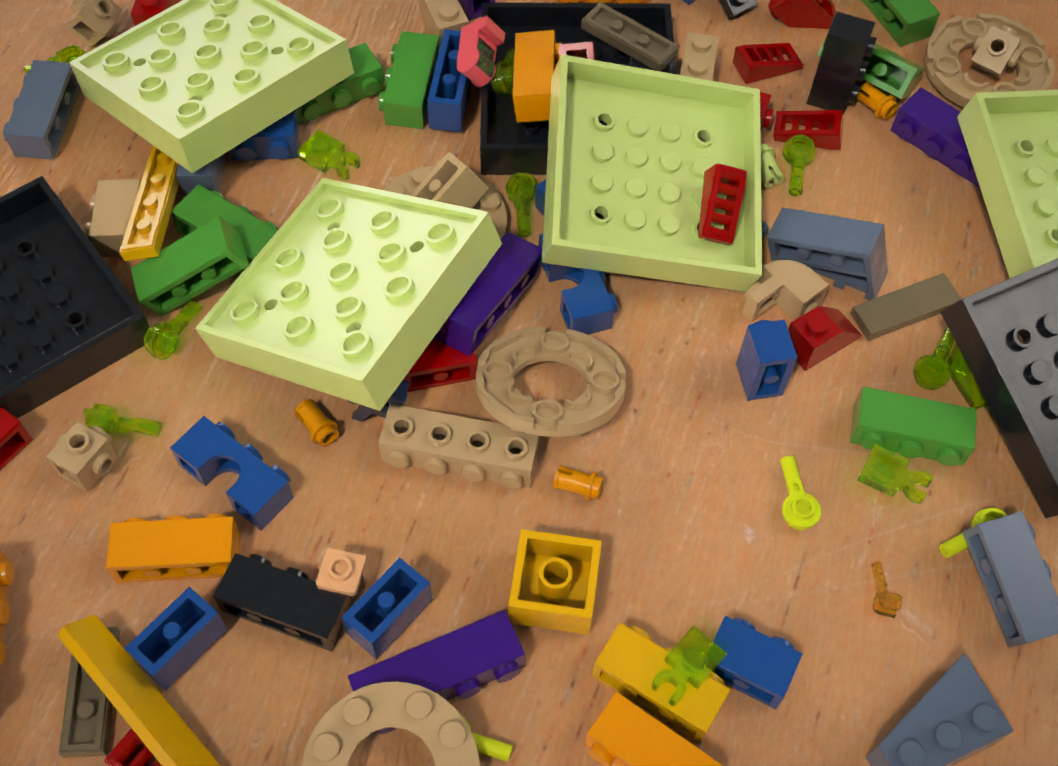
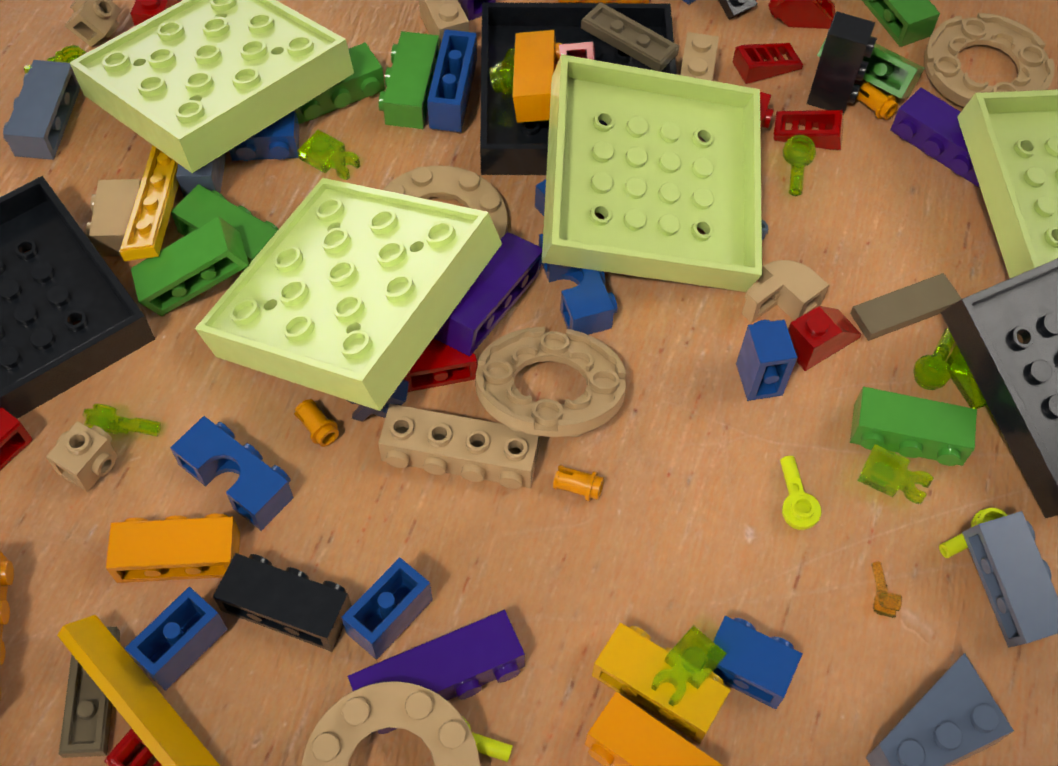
(163, 339): clear neon green plate -> none
(343, 572): light nougat bracket -> none
(452, 184): tan brick -> none
(478, 50): coral leg -> none
(520, 192): clear neon green plate -> none
(554, 582): yellow brick -> none
(728, 182): red slope -> none
(769, 167): yellowish green pin -> none
(833, 247): sand blue wedge -> none
(997, 62): tan brick -> none

